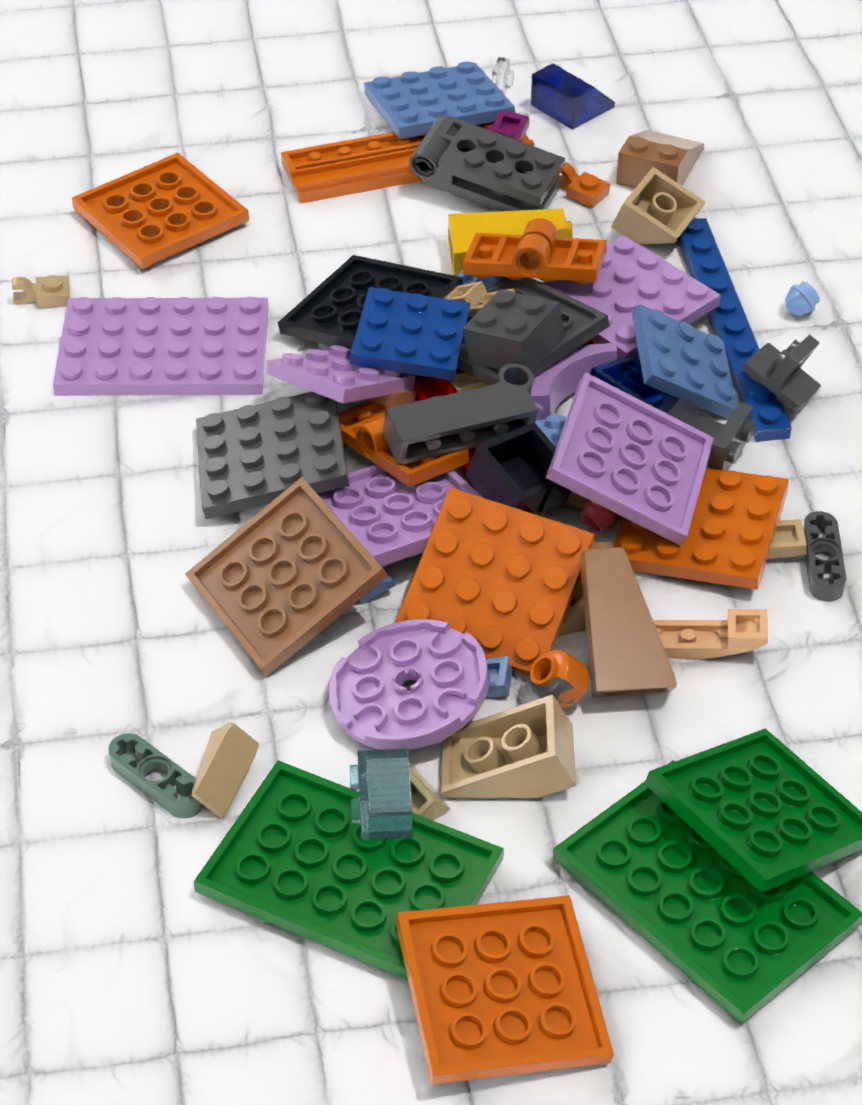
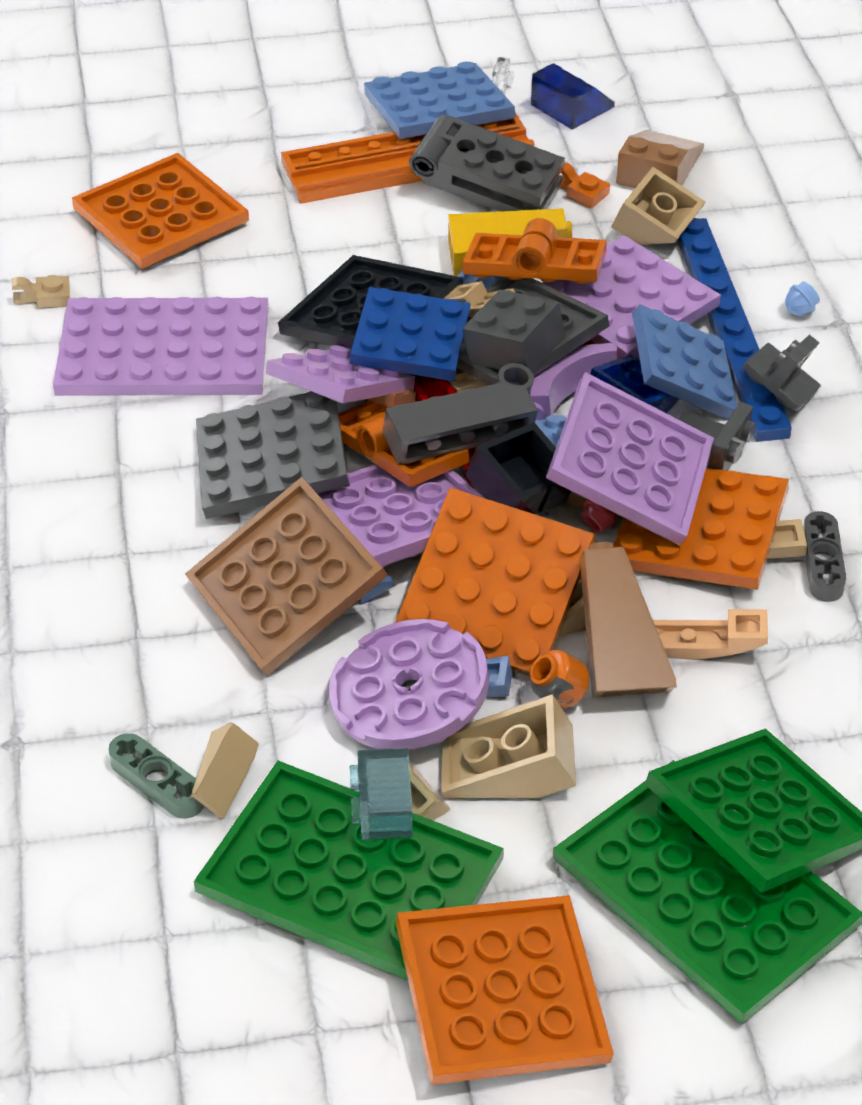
(511, 125): magenta slope -> none

